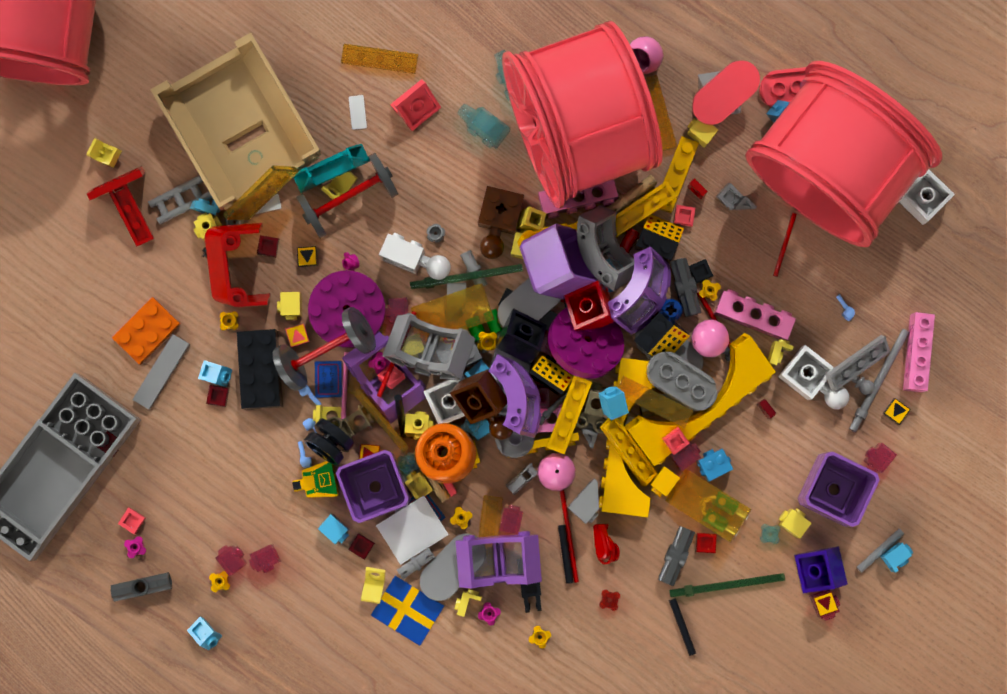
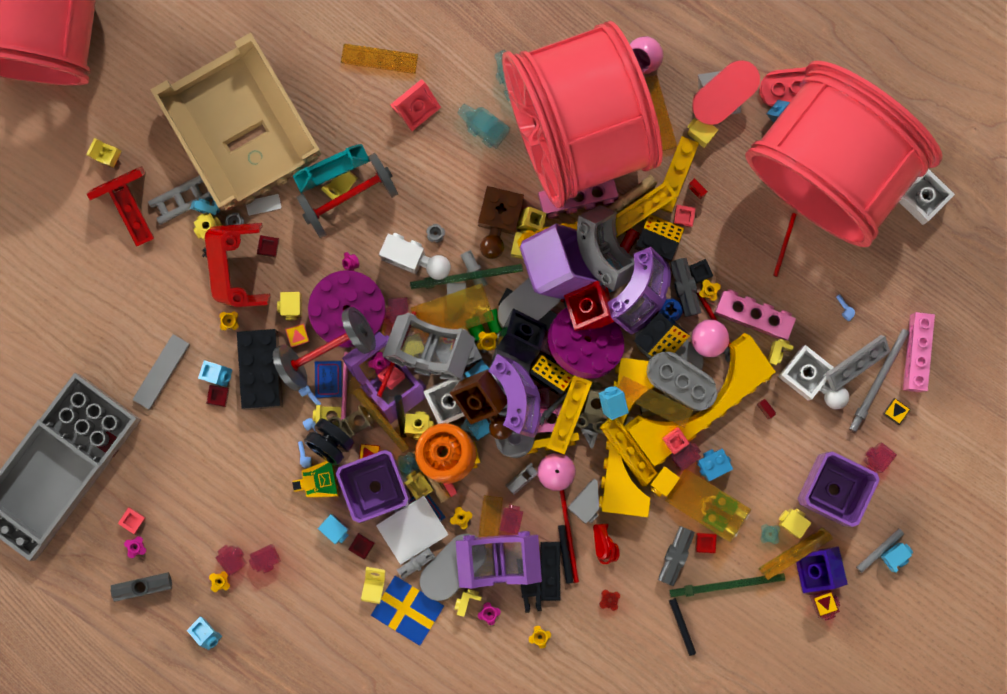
(146, 331): orange plate -> none
(260, 192): clear yellow tile -> none
(307, 256): tile -> none
(357, 112): white sticker -> none
(550, 571): none -> black tile
(734, 199): light grey slope -> none
(795, 553): none -> clear yellow tile
(865, 386): light grey bar -> none

